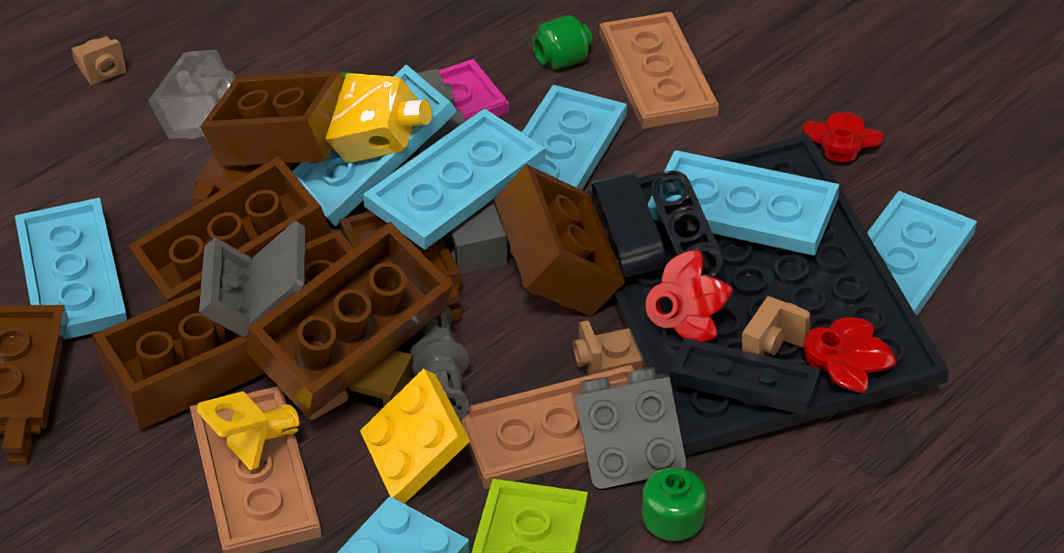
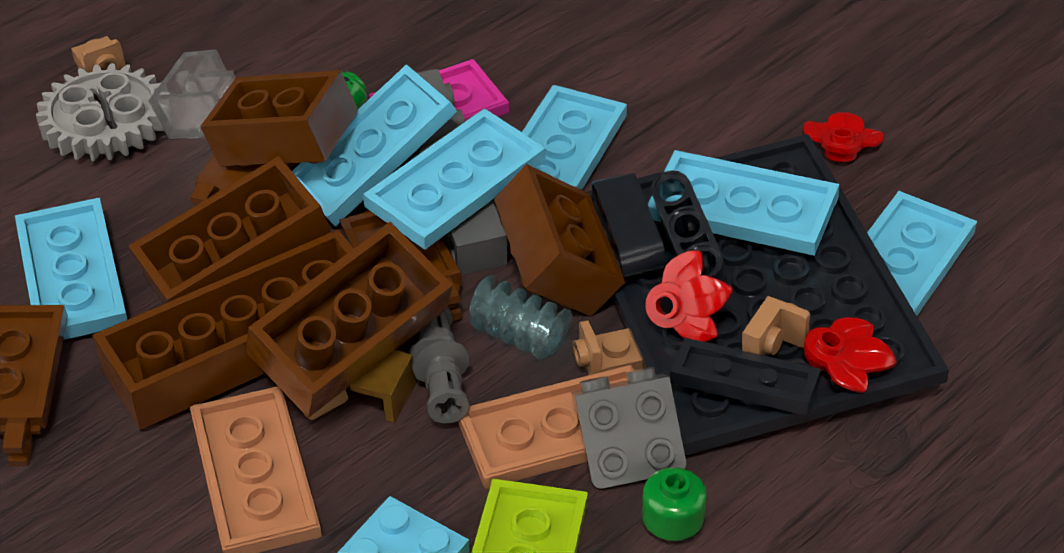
(77, 122): none -> light grey gear
(244, 288): dark grey bracket -> none
(248, 424): yellow bracket -> none
(374, 117): yellow torso -> none
(414, 436): yellow plate -> none
(518, 319): none -> clear light blue piece
(562, 42): green head -> none
(658, 70): nougat tile -> none

